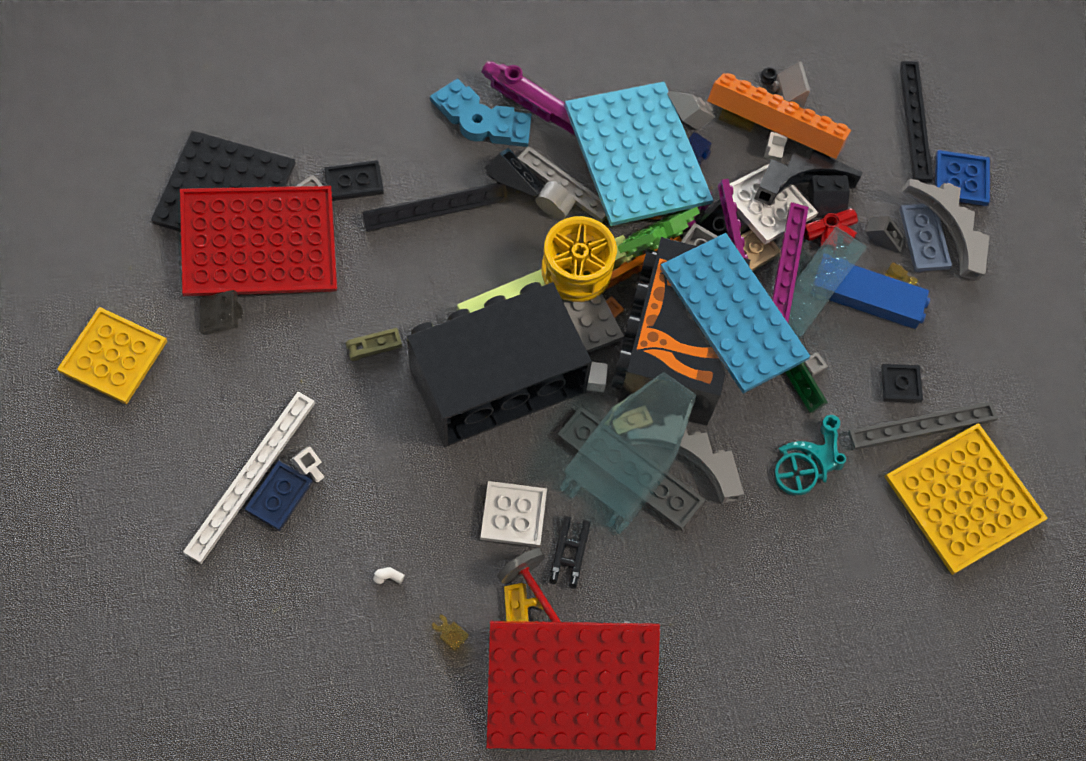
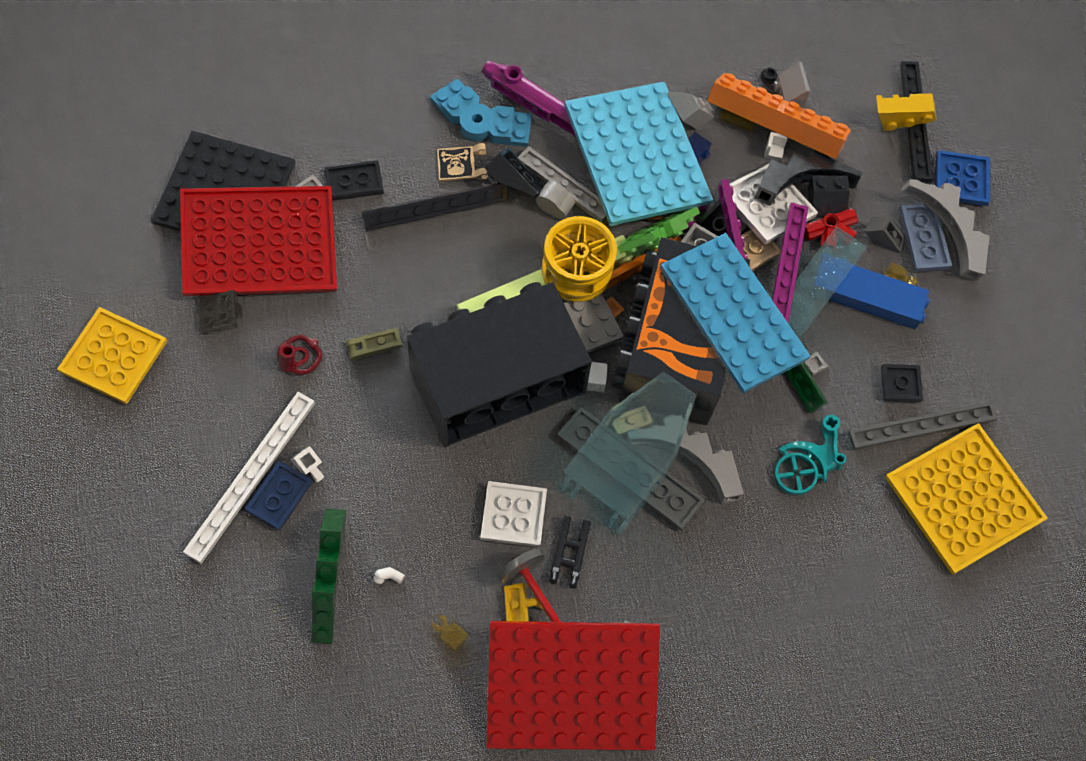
(286, 355): none -> dark red piece
(326, 575): none -> dark green arch
(459, 163): none -> flag
(906, 111): none -> yellow wedge

